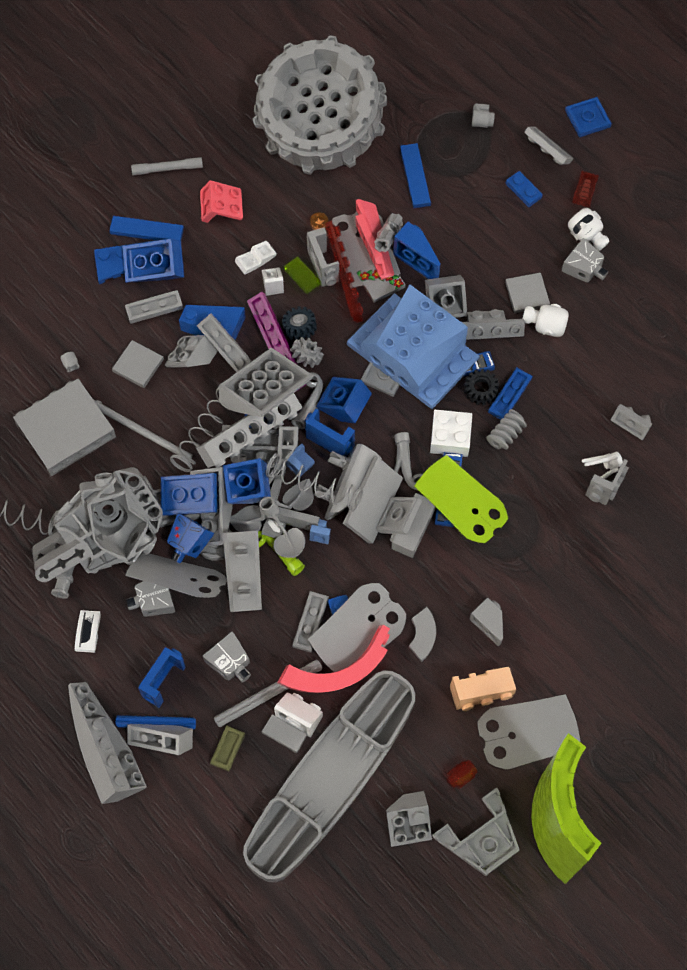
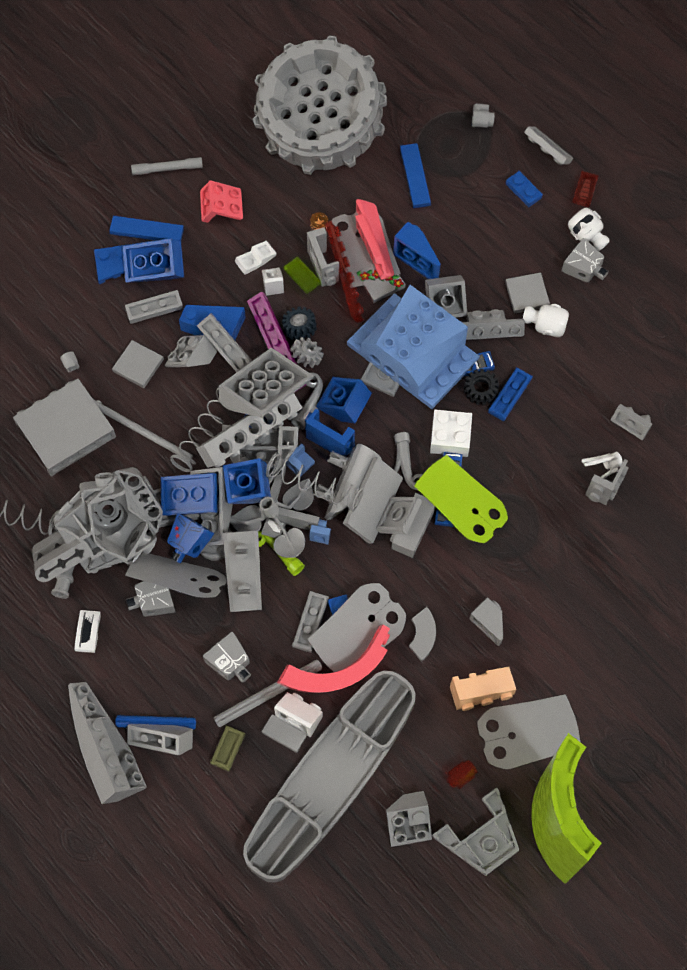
(158, 673): blue panel -> none
(386, 234): light grey piece -> none
(506, 430): light grey piece -> none
(588, 117): blue tile -> none

